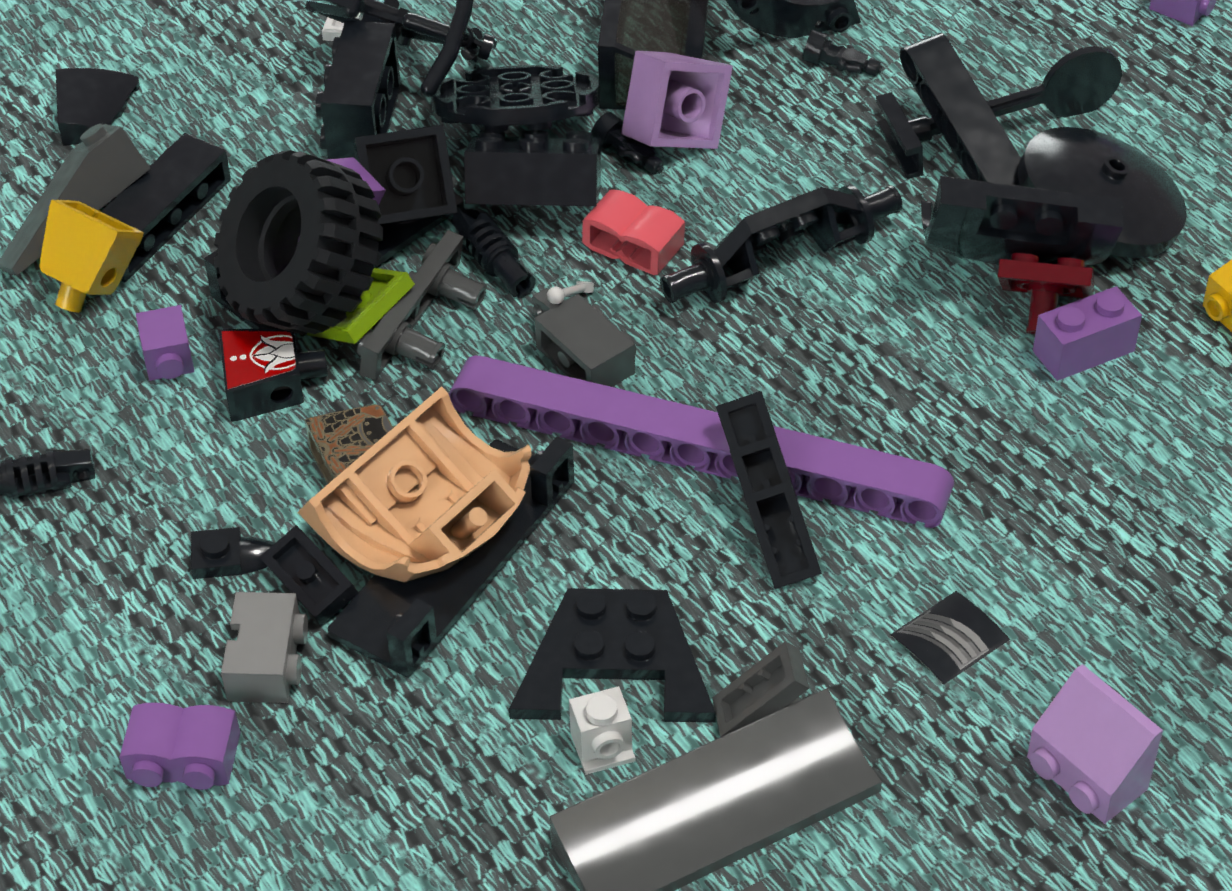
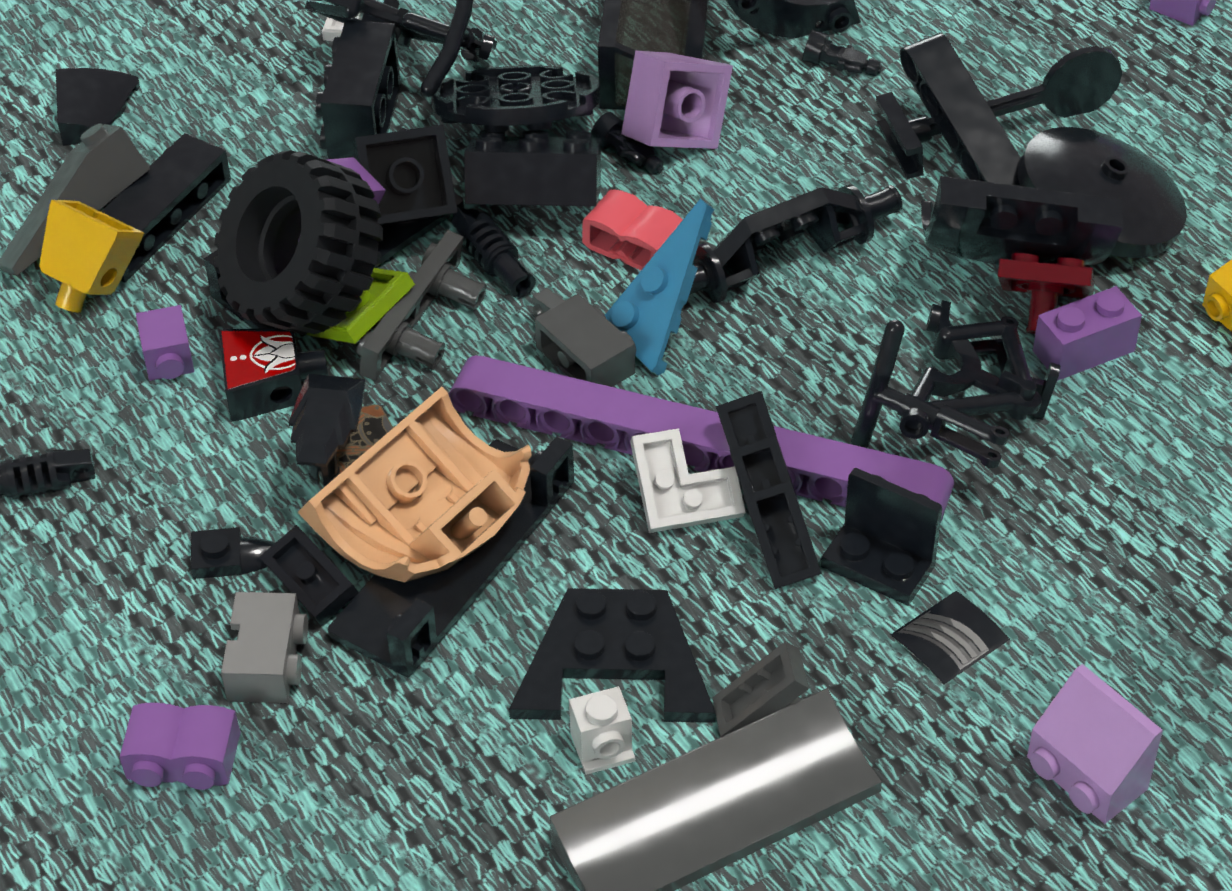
(323, 420): none -> black connector
(556, 295): white hinge -> none
(656, 296): none -> dark azure wing
(673, 495): none -> white plate
(885, 538): none -> black bracket
(1011, 393): none -> black piece

